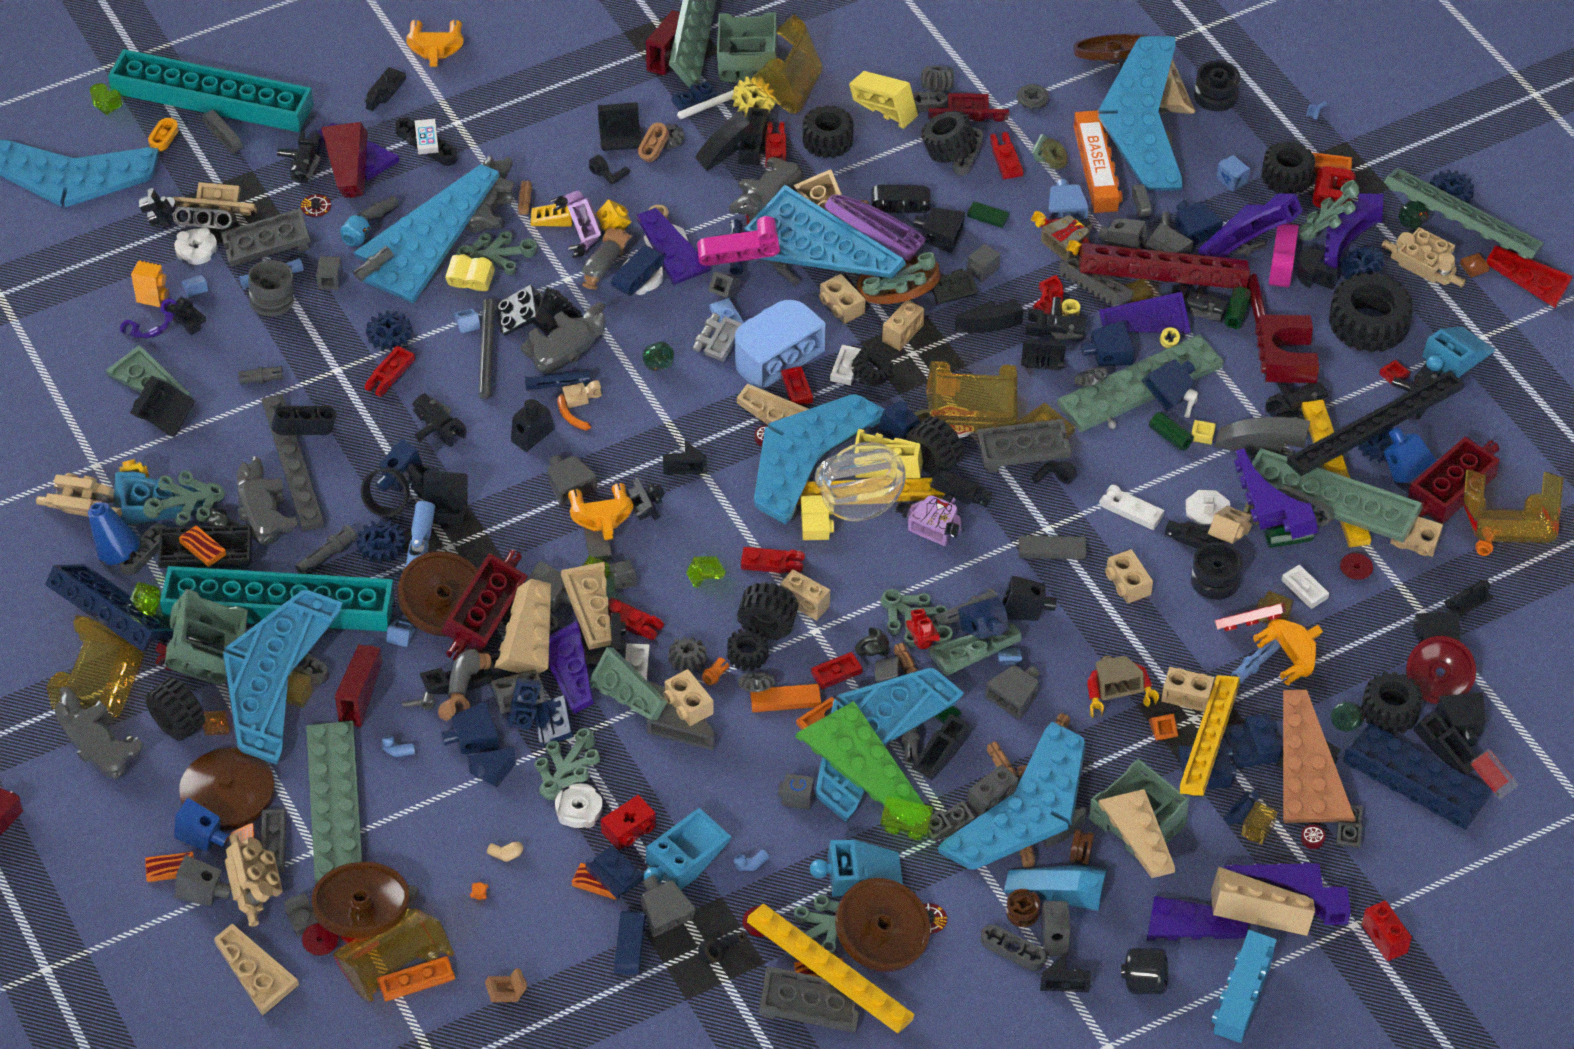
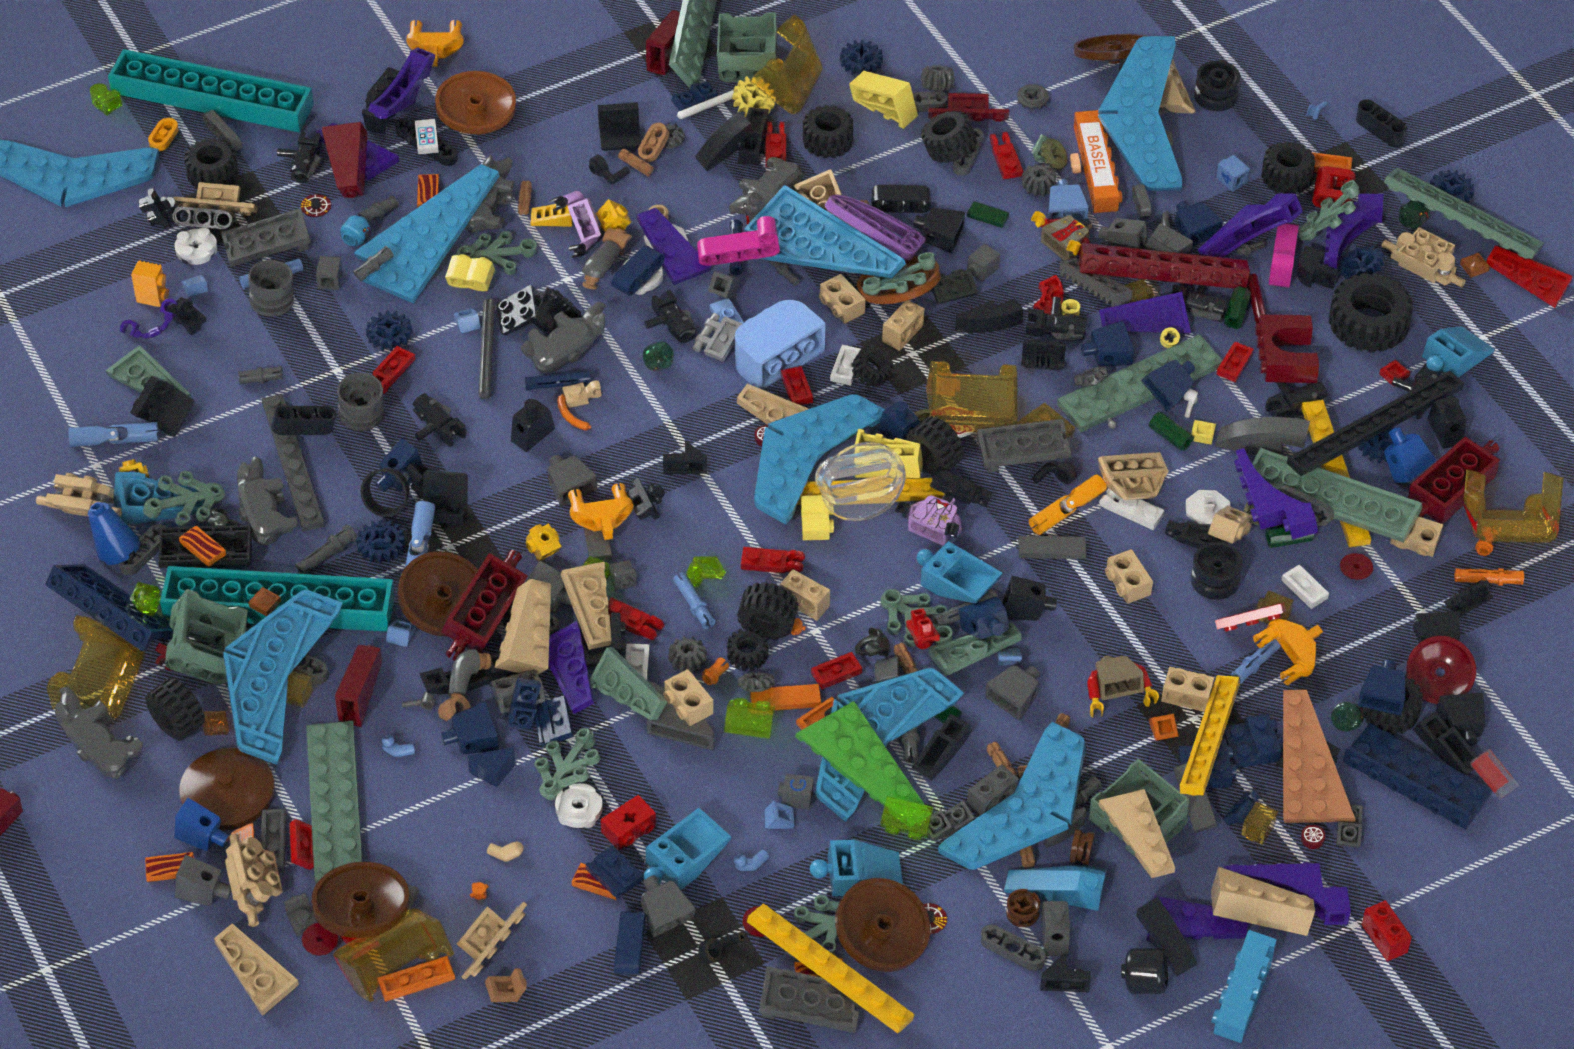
(99, 435): none -> medium blue piece
(211, 162): none -> black tyre
(264, 601): none -> dark orange tile
(301, 844): none -> red plate
(360, 401): none -> dark grey wheel
(373, 123): none -> black slope
(405, 86): none -> dark purple arch
(427, 187): none -> tile
(475, 102): none -> dark orange dish
(483, 935): none -> tan bracket
(542, 541): none -> yellow brick
(636, 162): none -> medium nougat axle
(669, 313): none -> black piece
(698, 607): none -> medium blue pin
(749, 718): none -> clear neon green bracket
(779, 816): none -> medium blue slope
(797, 627): none -> orange piece
(861, 57): none -> dark blue gear
(956, 573): none -> dark azure slope
(1038, 179): none -> dark grey gear
(1075, 163): none -> light nougat tile
(1078, 497): none -> light orange piece
(1087, 789): none -> dark grey pin
(1134, 474): none -> tan wedge
(1166, 935): none -> black slope
(1198, 808): none -> dark grey tile
(1235, 361): none -> red plate
(1381, 123): none -> black beam
(1384, 689): none -> dark blue torso
(1447, 415): none -> black torso
(1492, 576): none -> orange pin

